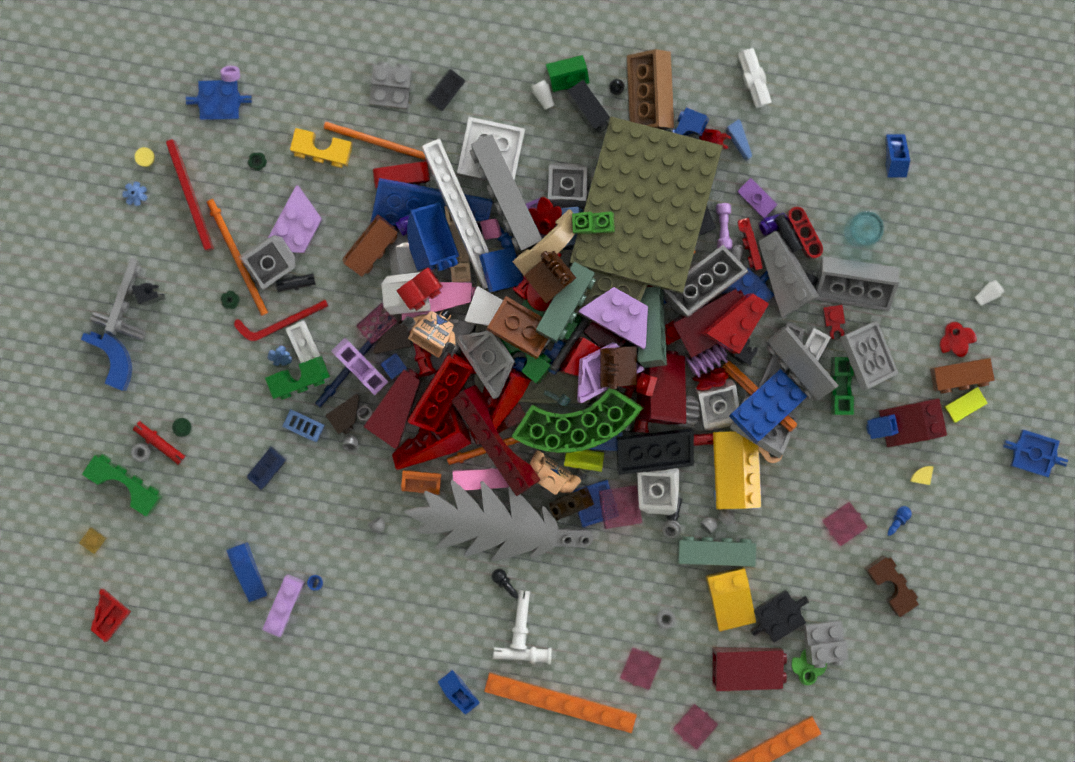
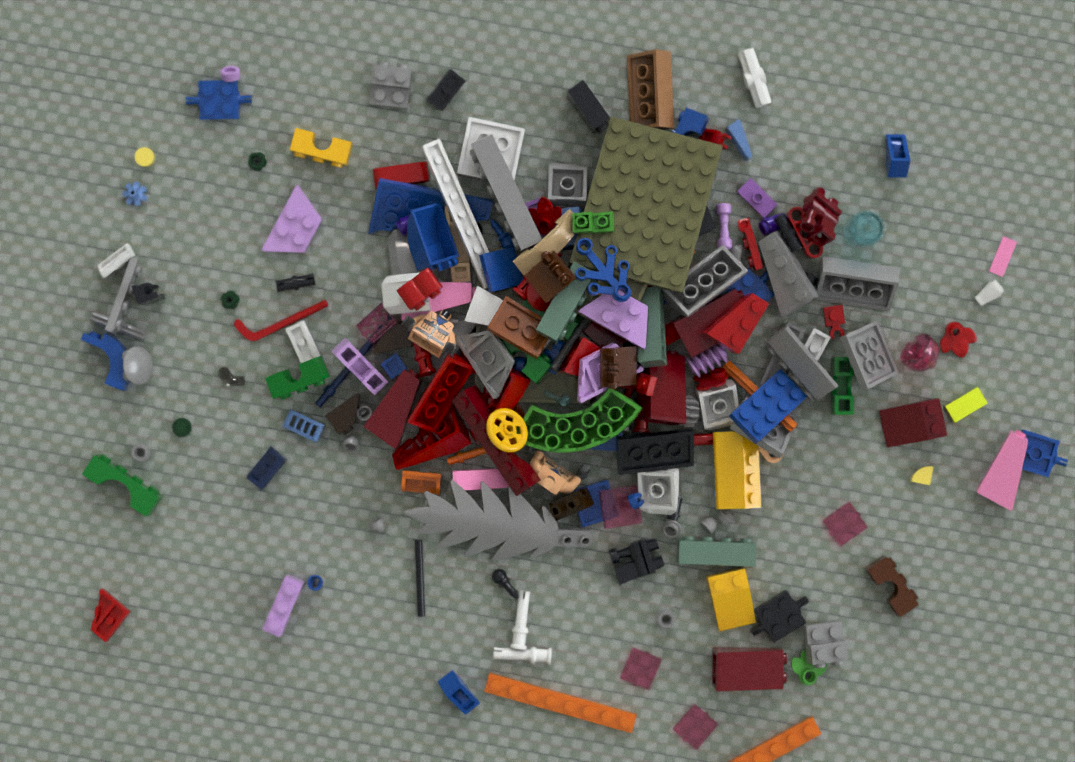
(93, 540): clear yellow tile -> none
(116, 260): none -> white plate
(137, 365): none -> light grey dish
(158, 442): red pin -> none
(189, 195): red tile -> none
(215, 212): orange bar -> none
(229, 379): none -> clear smoke arm
(247, 571): blue slope -> none
(268, 261): light grey slope -> none
(280, 356): medium blue plant -> none
(370, 246): dark orange brick -> none
(374, 140): orange bar -> none
(420, 578): none -> black bar
(490, 228): bright pink piece -> none
(517, 421): none -> yellow plate
(543, 94): white cone -> none
(567, 73): green panel -> none
(585, 460): neon yellow tile -> none
(604, 273): none -> blue plant
(613, 89): black hinge -> none
(635, 501): none -> blue hinge
(641, 561): none -> black hips
(745, 355): black hinge -> none
(824, 212): none -> dark red hips
(882, 426): blue brick -> none
(902, 515): blue bar -> none
(921, 353): none -> clear pink cylinder
(962, 375): dark orange brick -> none
(1002, 256): none -> bright pink sticker
(1004, 472): none -> bright pink slope

